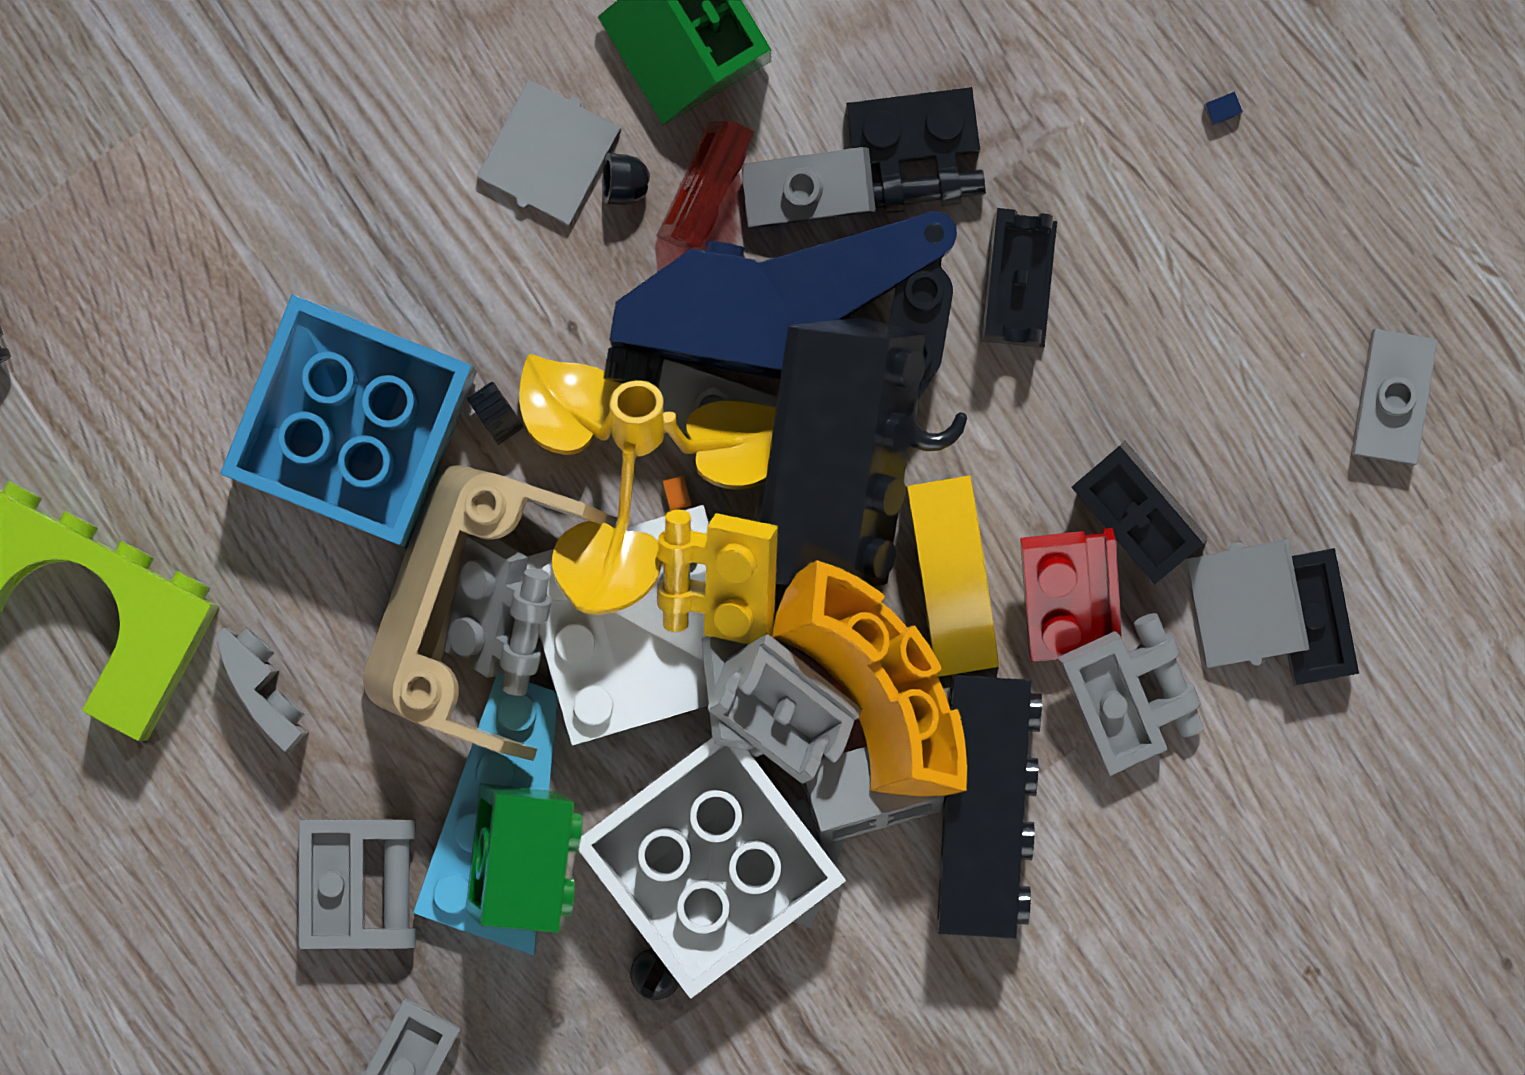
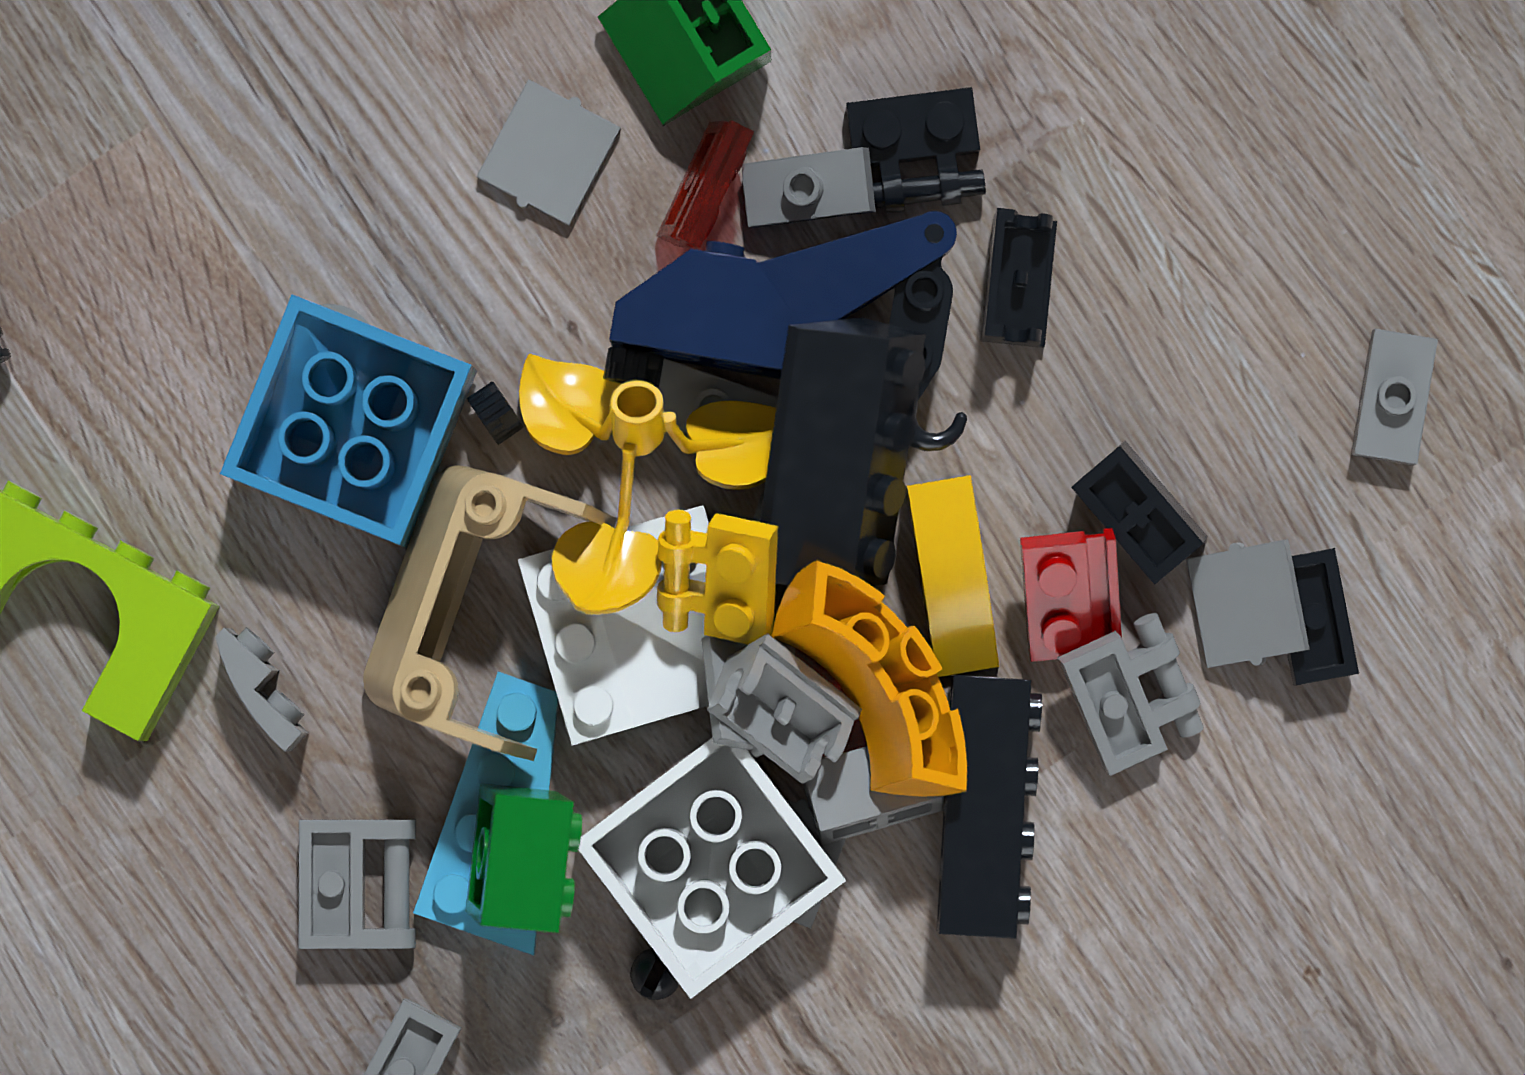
(498, 613): light grey plate -> none
(624, 179): black hinge -> none
(677, 493): orange piece -> none
(1223, 108): dark blue piece -> none

